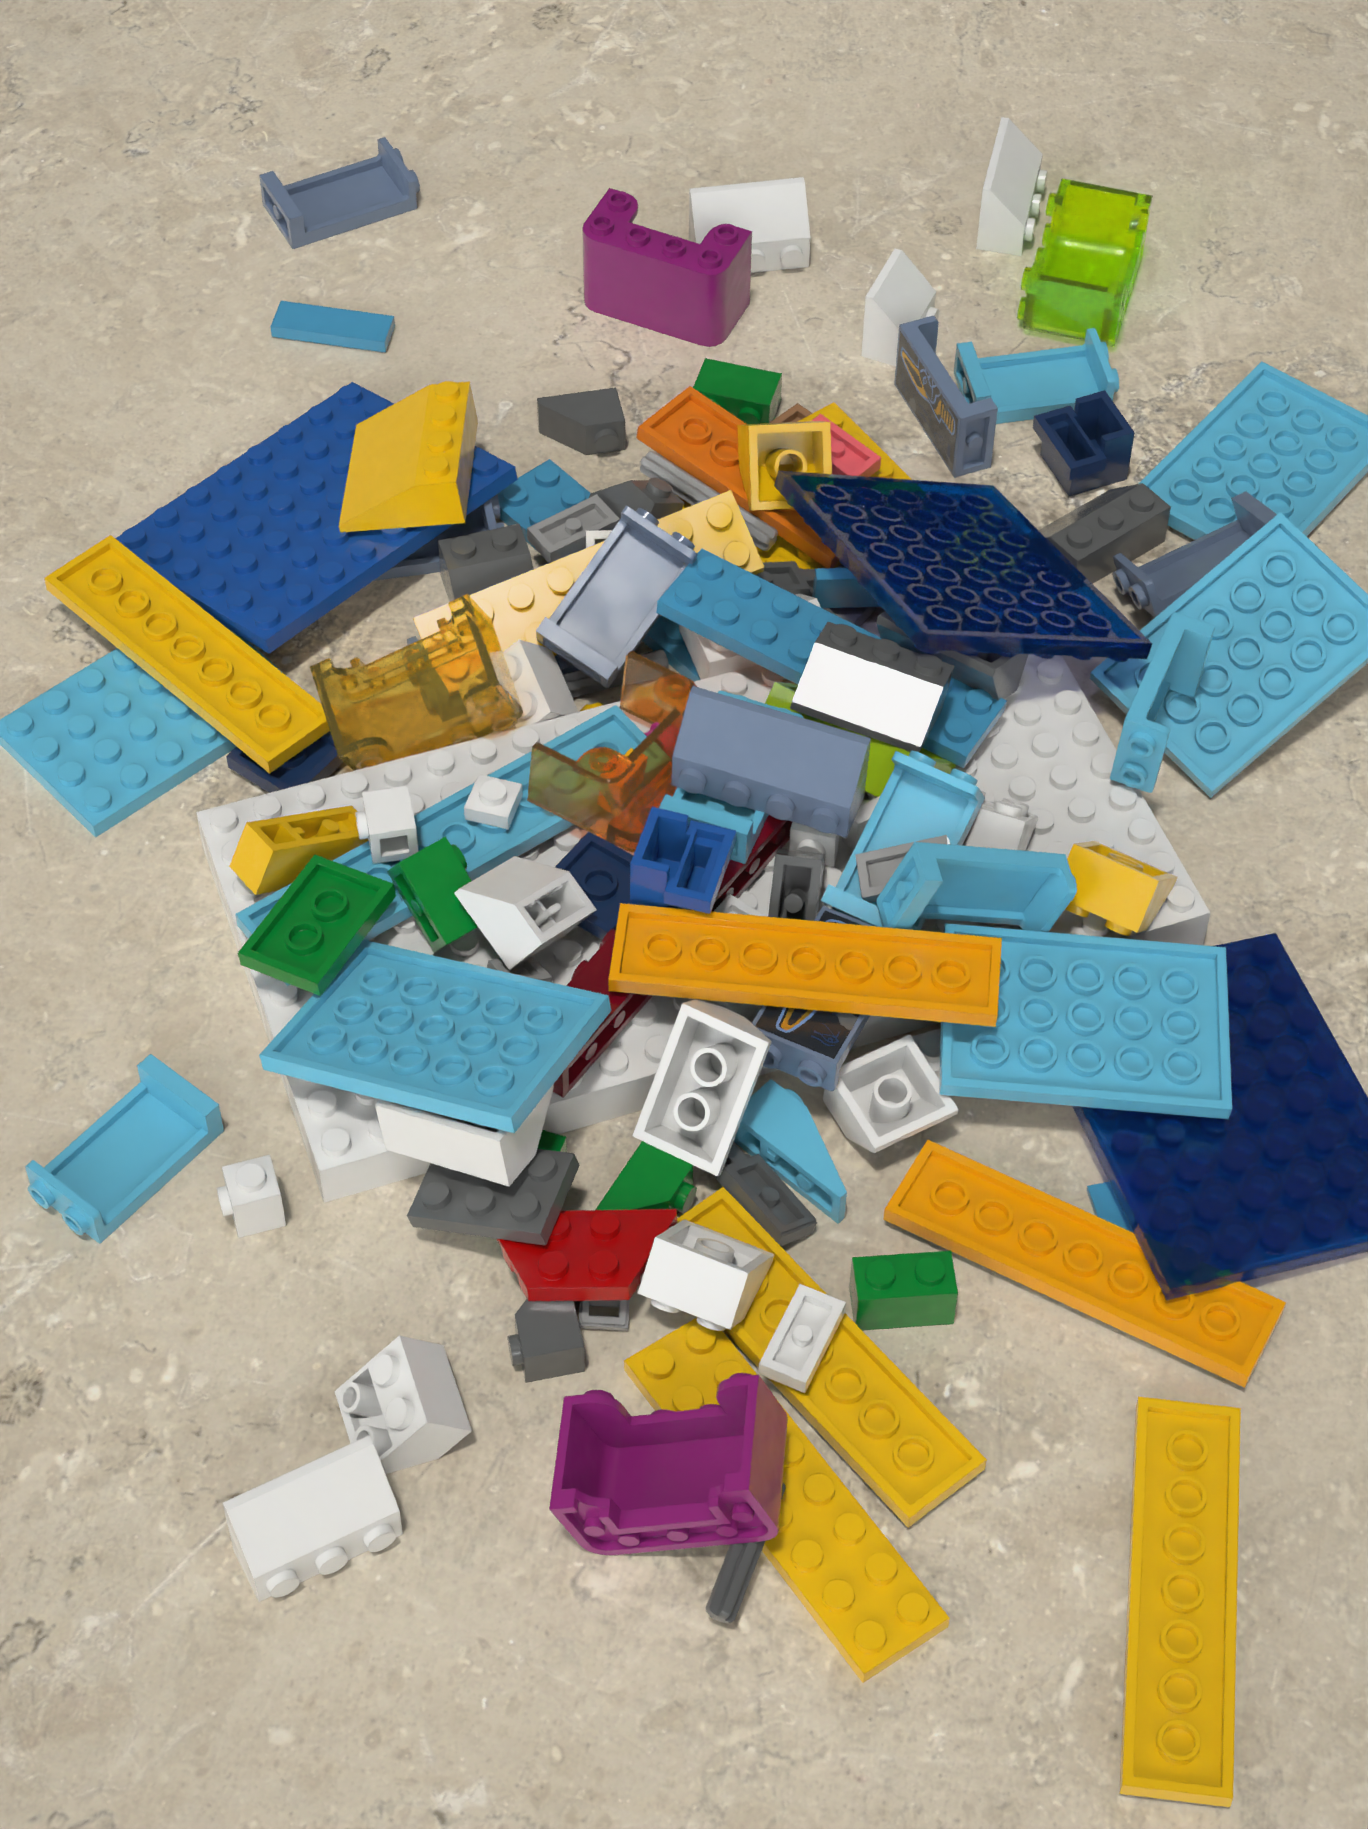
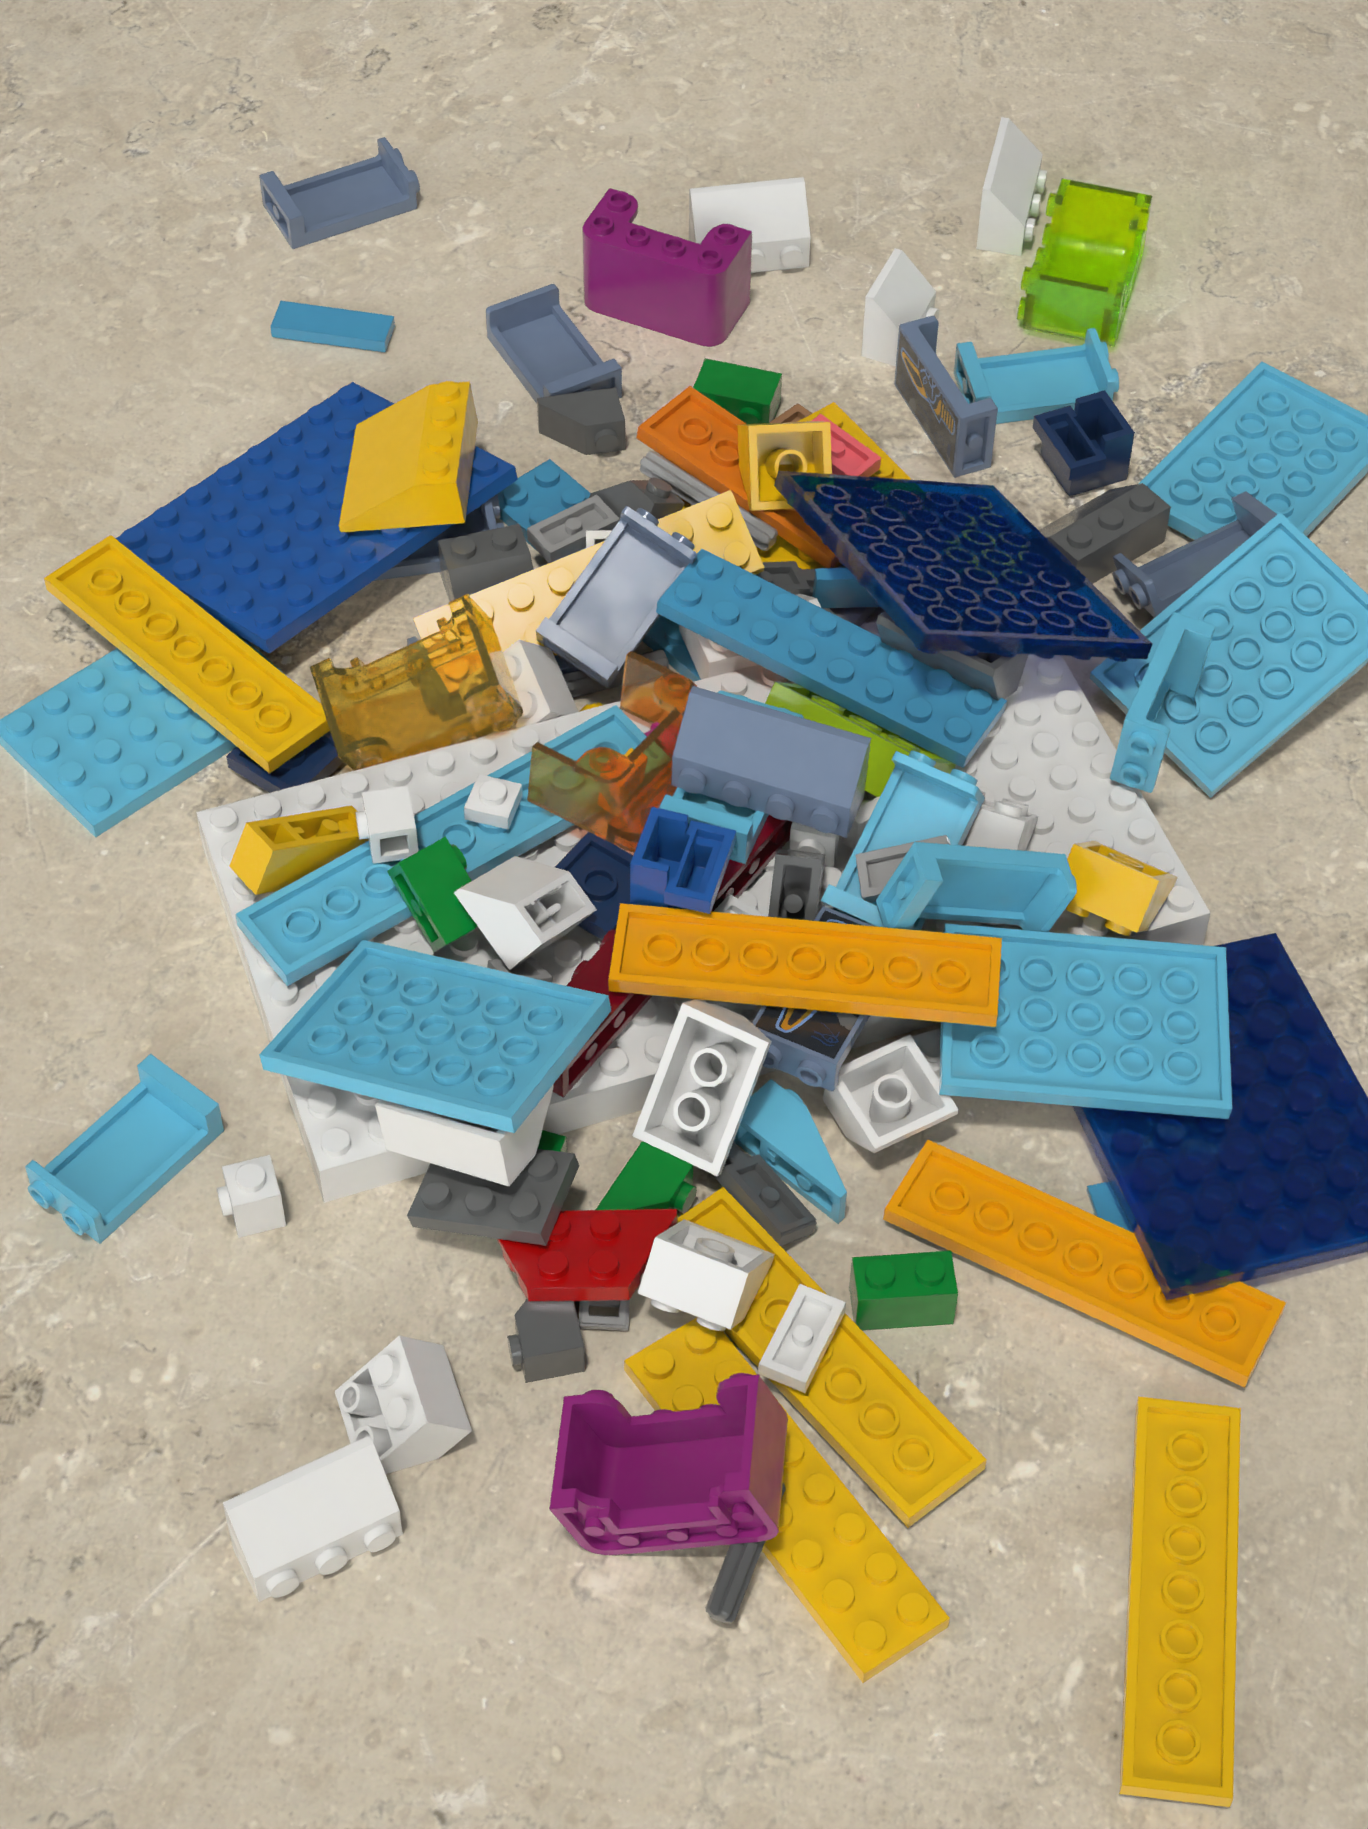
(317, 925): green plate -> none
(547, 347): none -> sand blue panel
(873, 687): slope -> none

